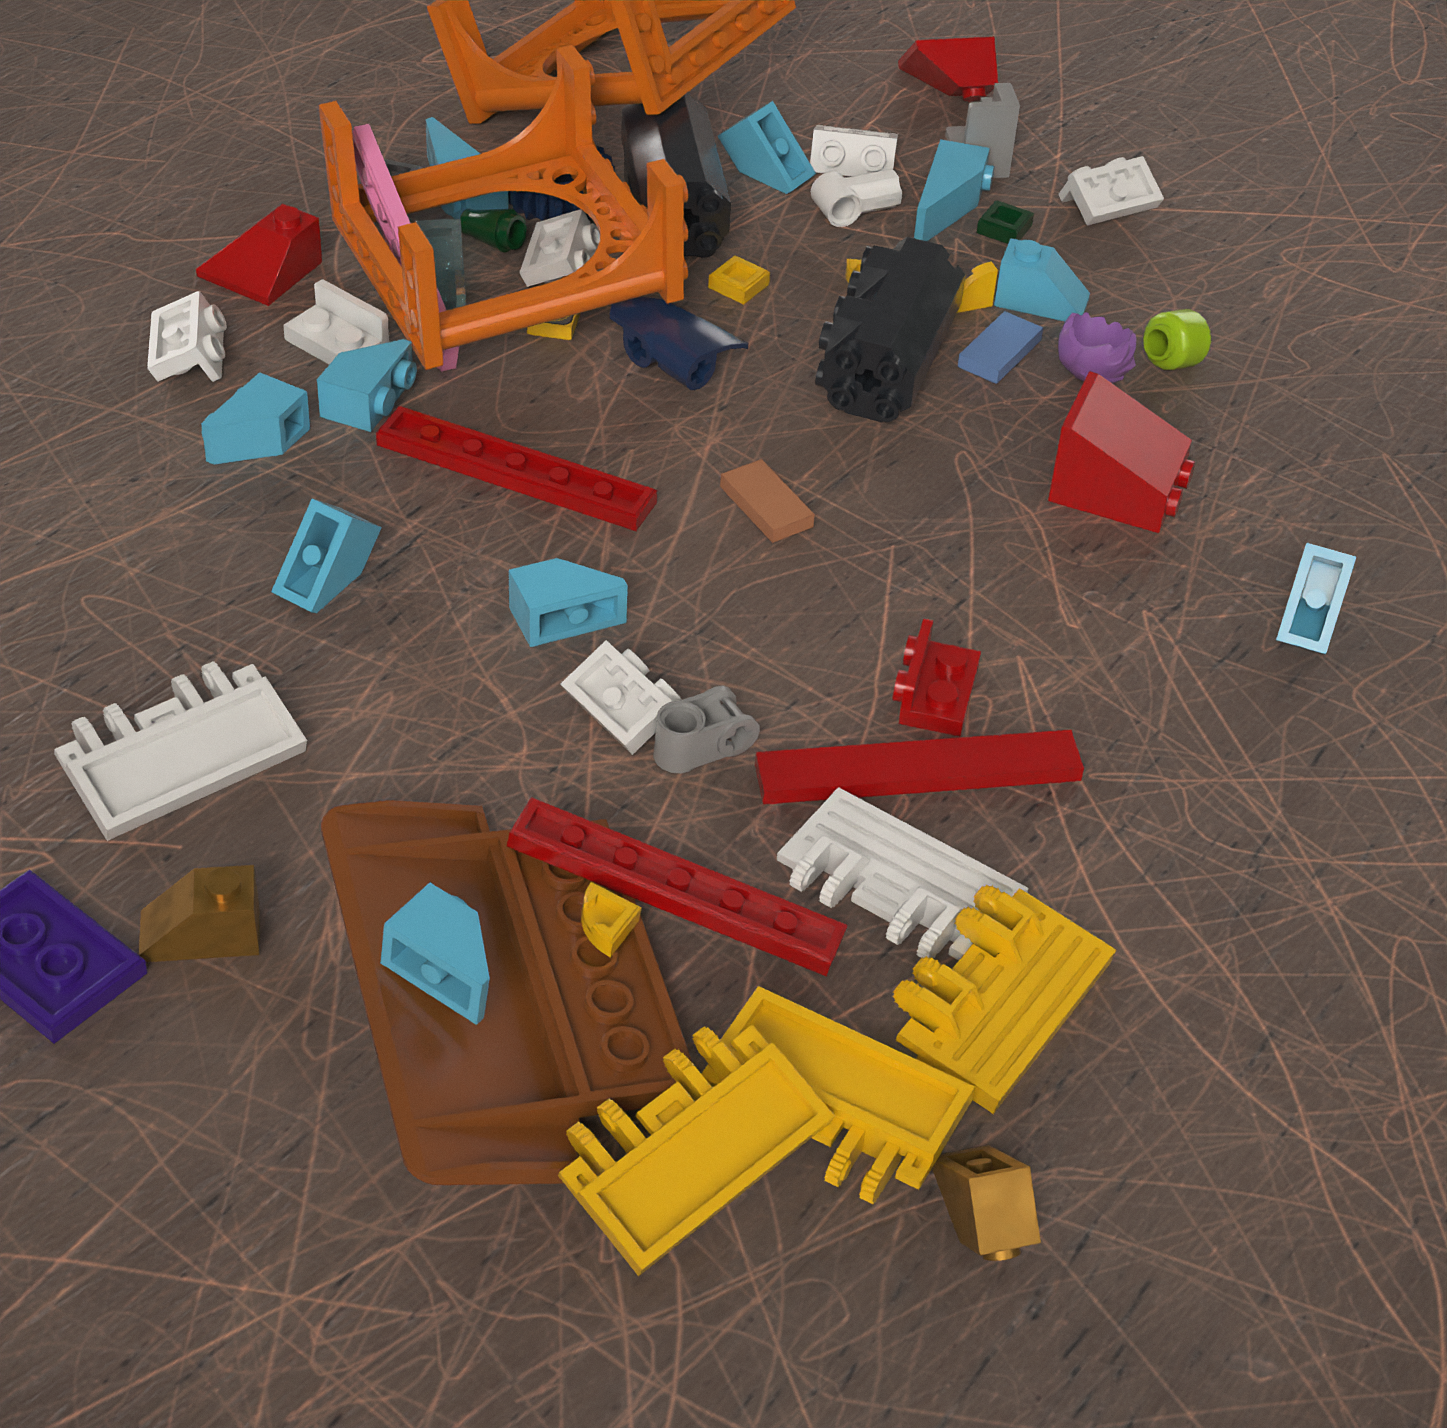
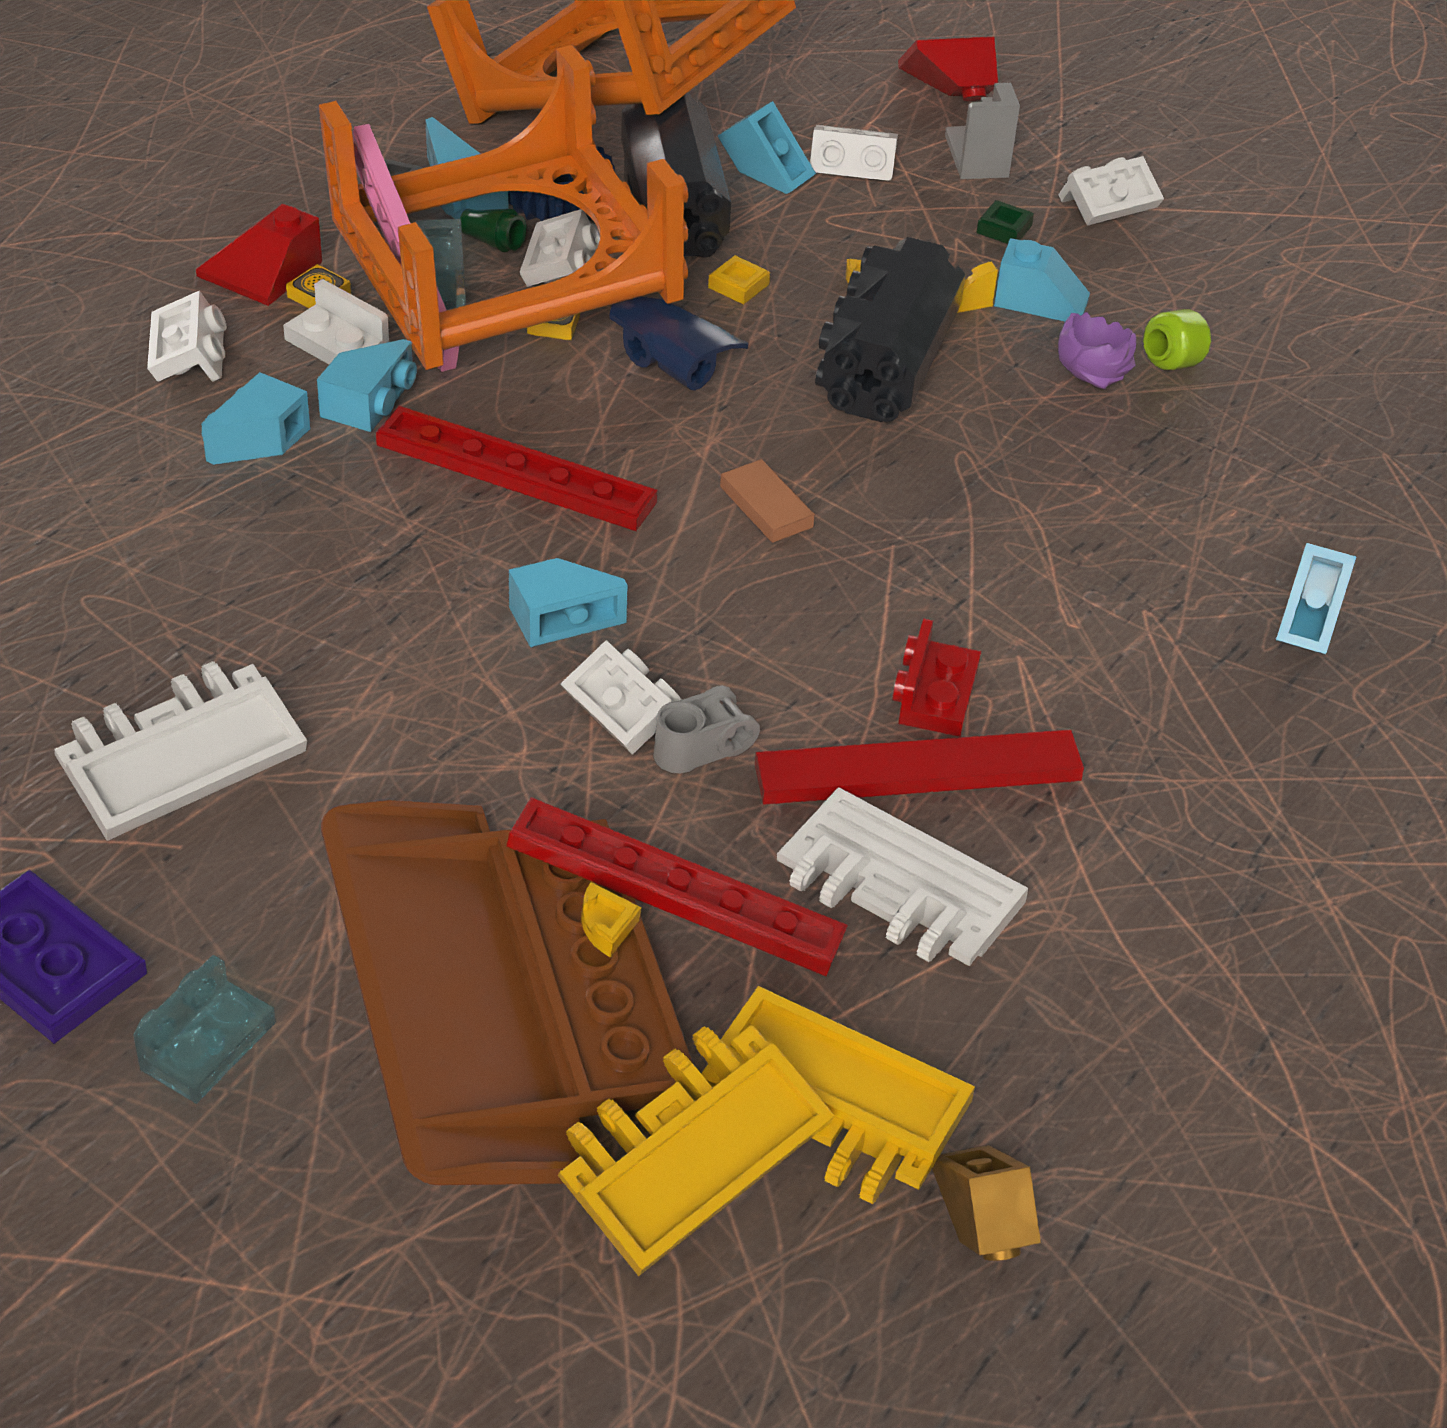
(200, 1031): none -> clear light blue bracket
(203, 917): pearl gold slope -> none
(302, 288): none -> yellow tile
(325, 555): medium azure slope -> none
(440, 950): medium azure slope -> none
(847, 198): white piece -> none
(952, 186): medium azure slope -> none
(1000, 347): medium blue tile -> none
(1002, 995): yellow hinge -> none
(1119, 459): red slope -> none

